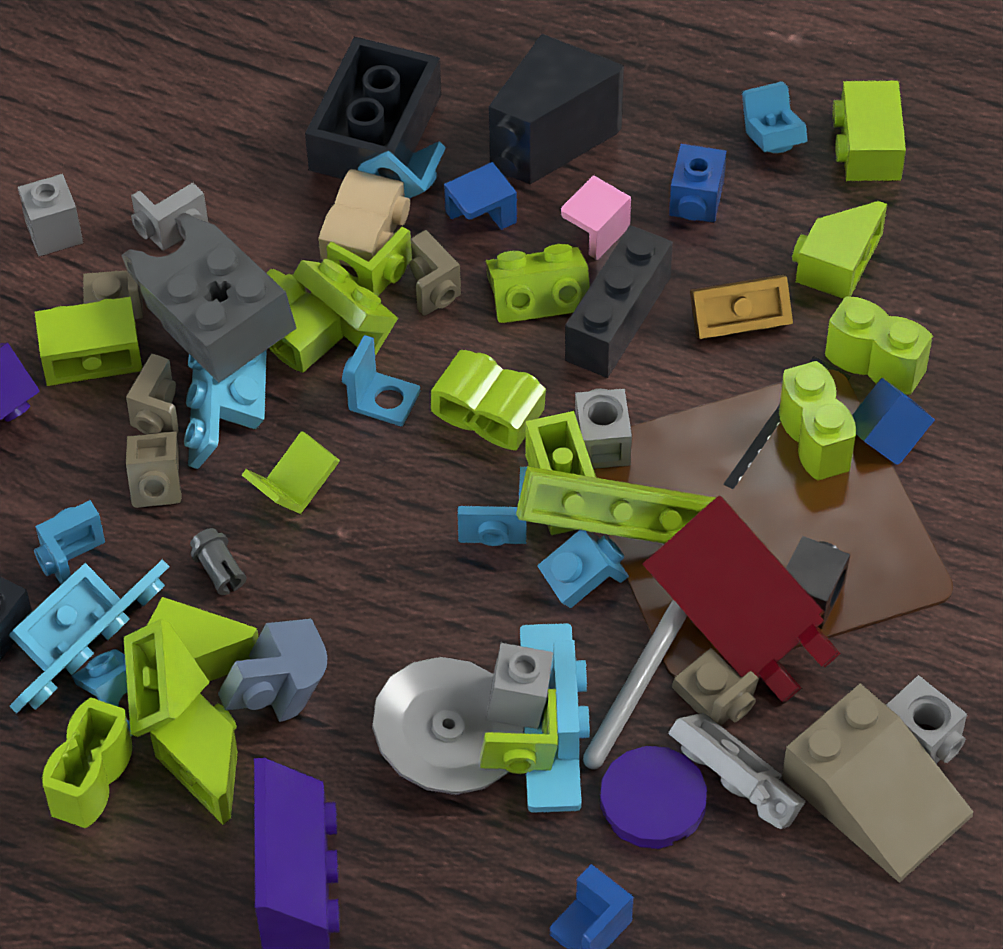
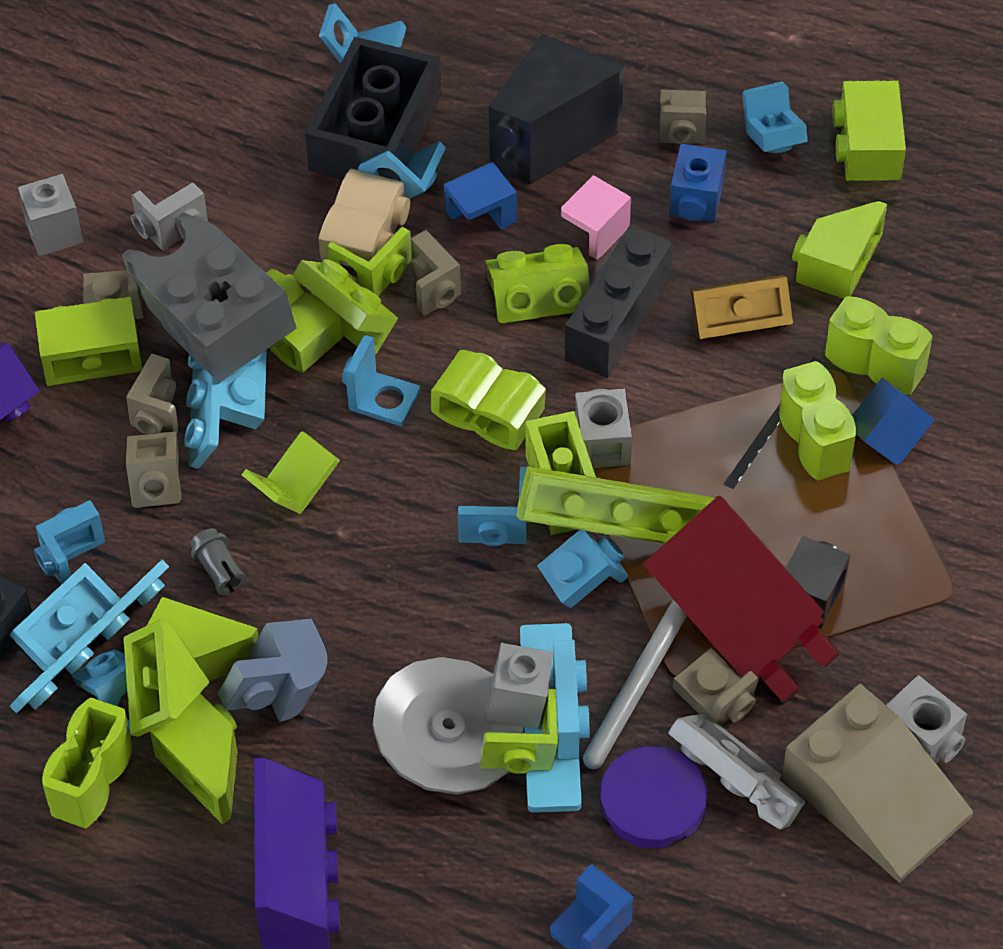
(388, 34): none -> dark azure bracket
(682, 116): none -> dark tan bracket

